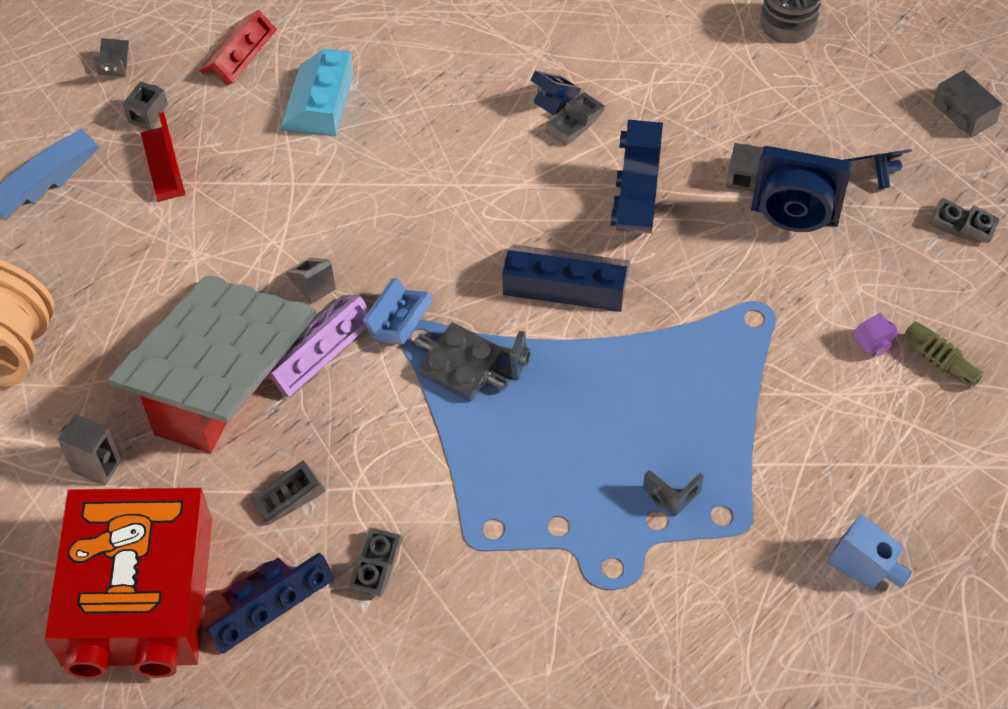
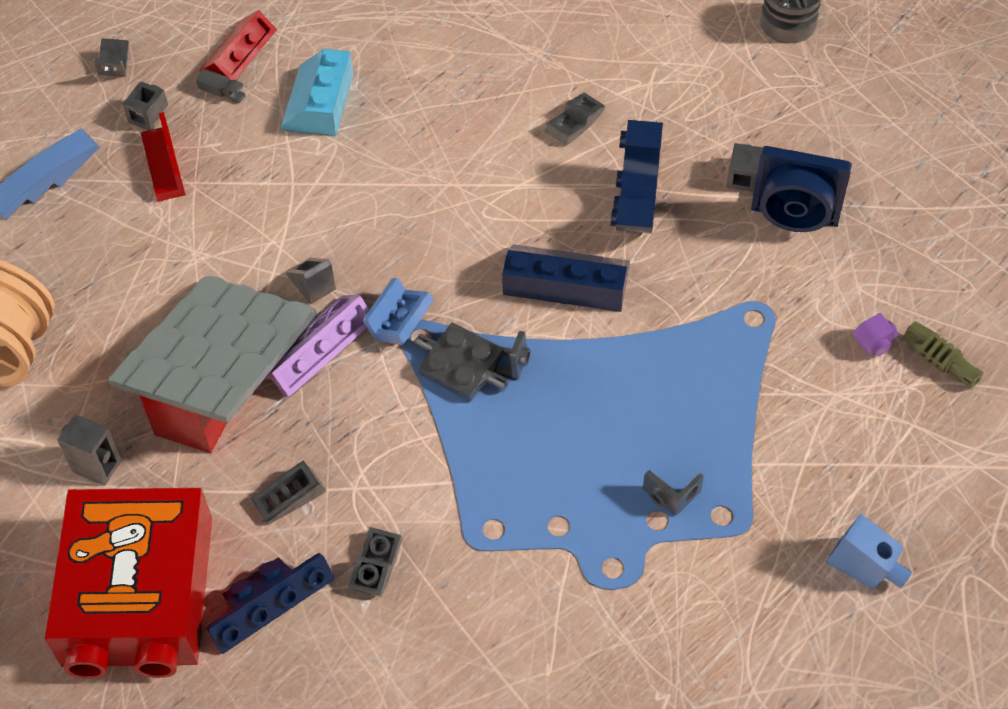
(220, 85): none -> dark grey bar
(553, 91): dark blue slope -> none
(883, 166): dark blue shield -> none
(967, 103): flat silver brick -> none
(970, 224): flat silver slope -> none

